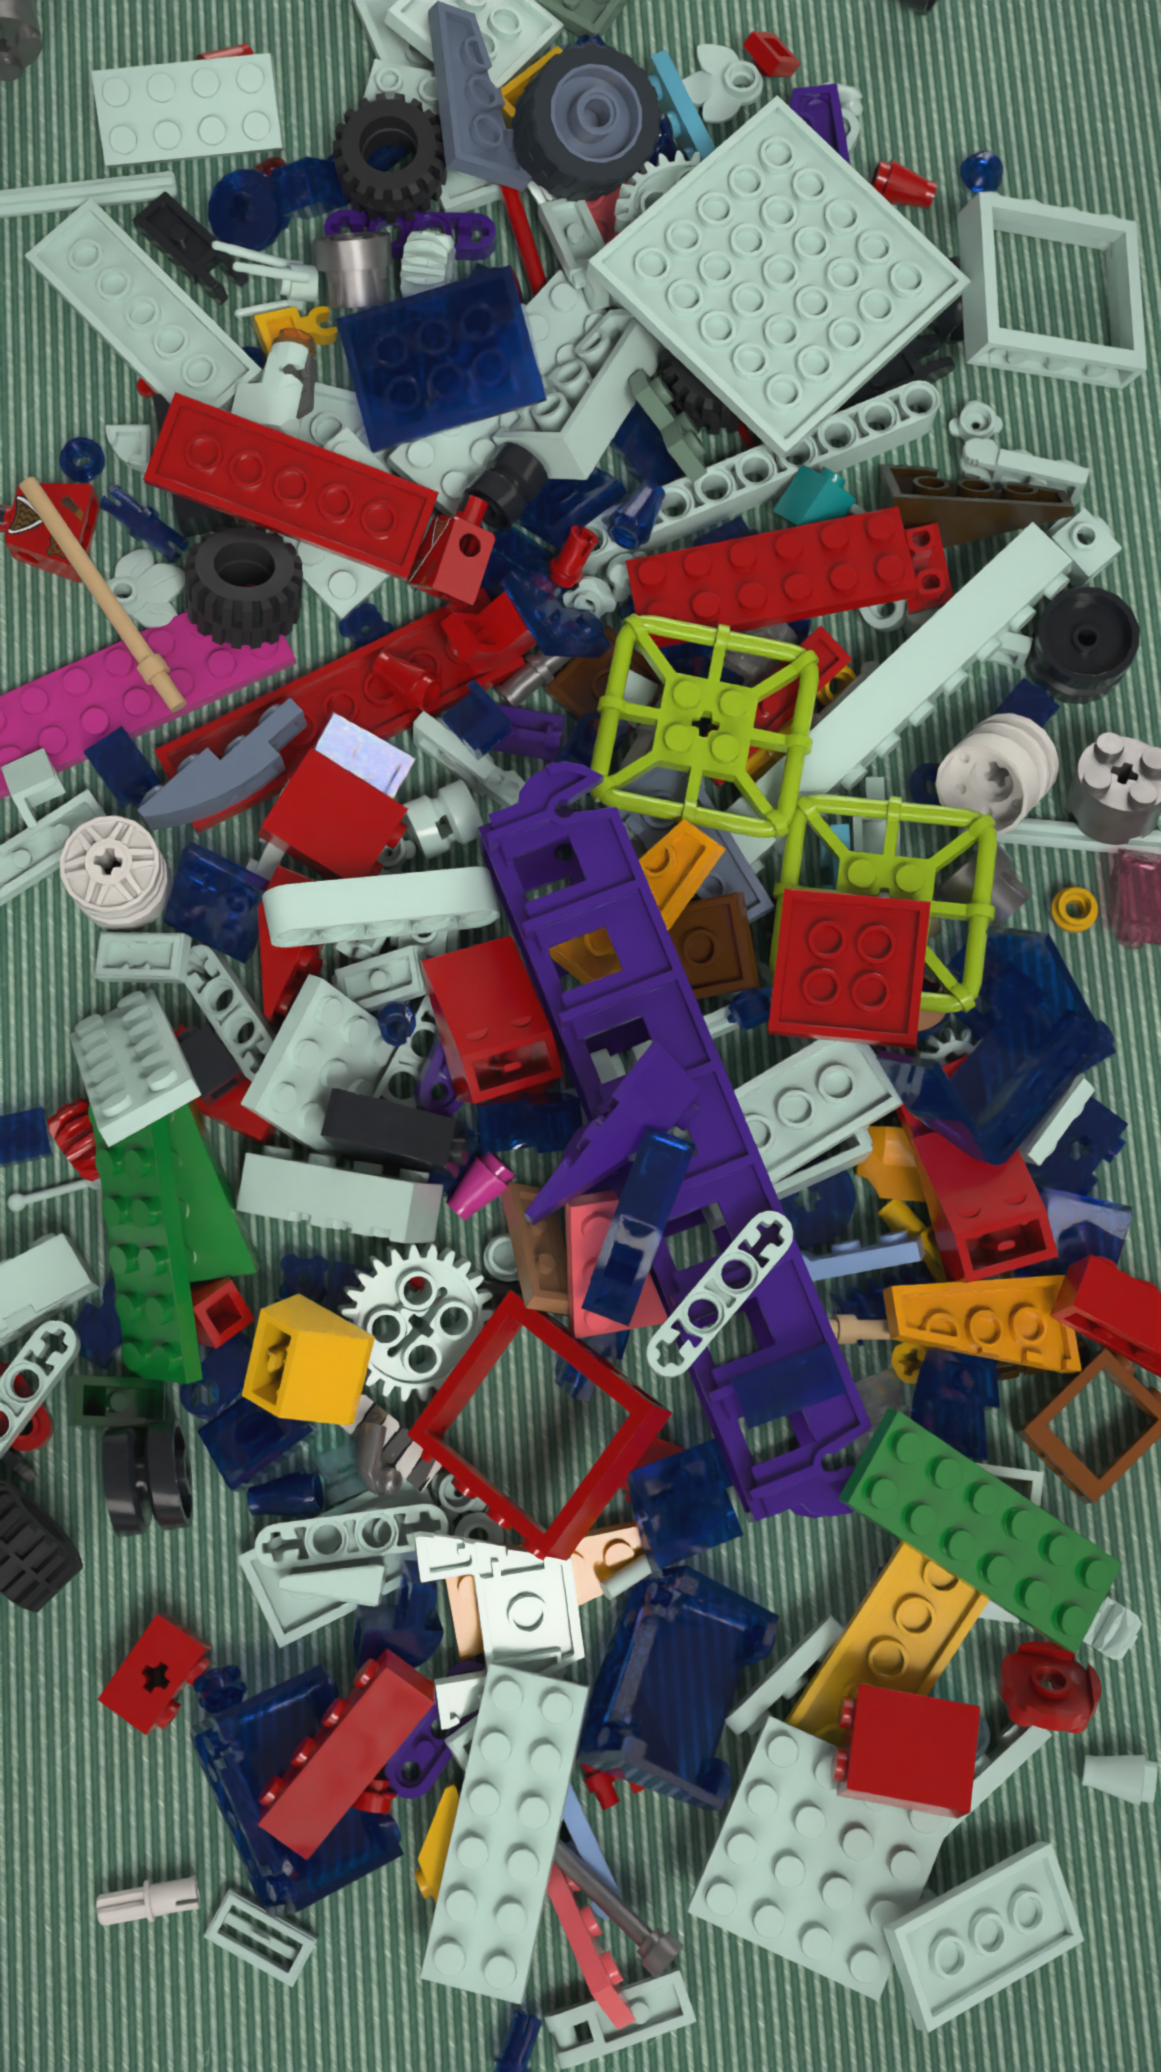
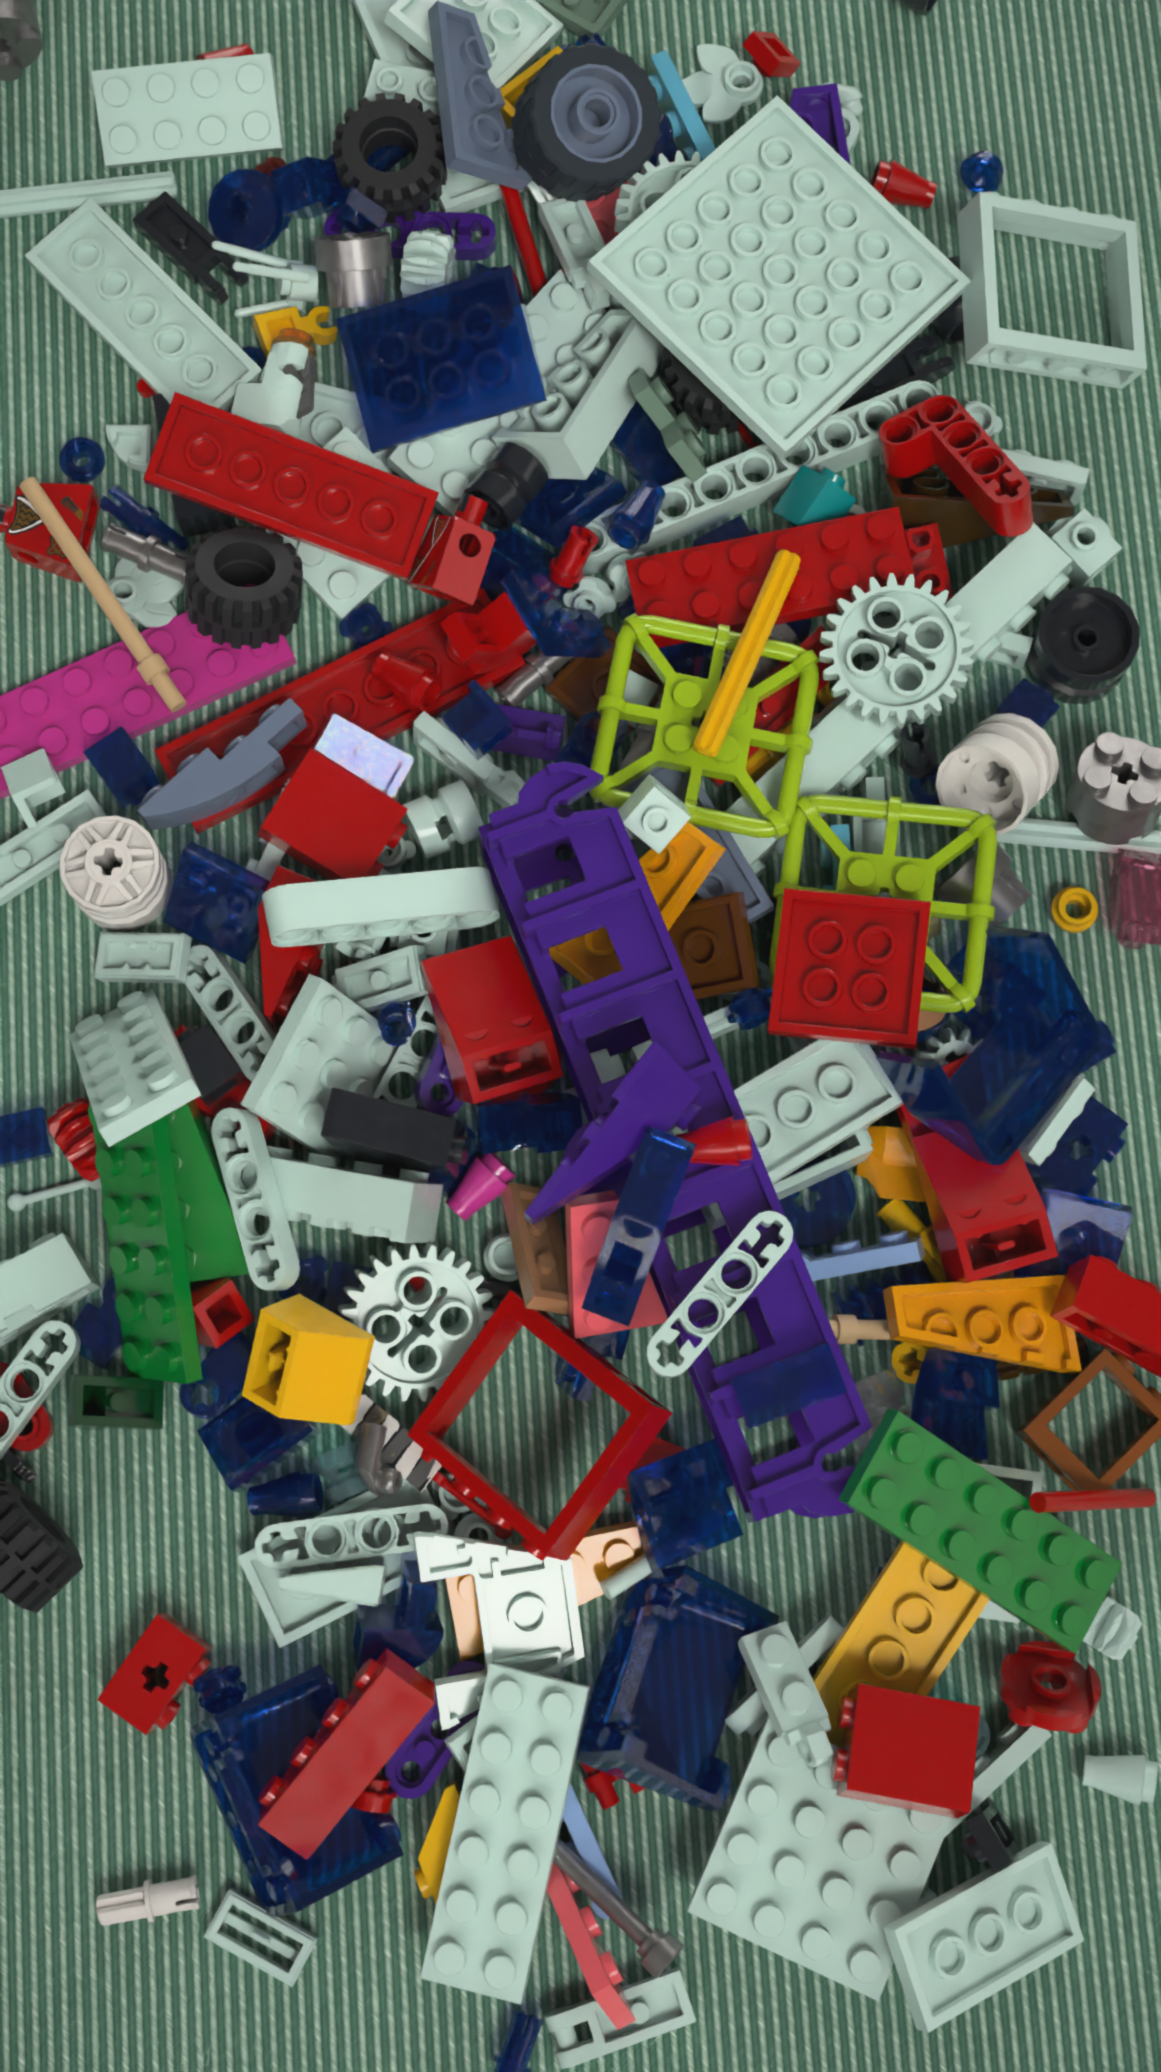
(144, 551): none -> flat silver pin
(147, 1478): black wheel -> none
(248, 1202): none -> light aqua beam
(355, 210): none -> clear blue plate
(473, 1505): none -> red hinge
(654, 814): none -> light aqua brick
(721, 1142): none -> red cone
(746, 653): none -> yellow axle
(788, 1691): none -> light aqua hinge
(916, 613): none -> light aqua gear
(917, 757): none -> black pin
(948, 436): none -> red beam
(989, 1838): none -> black plate
(1091, 1500): none -> red bar

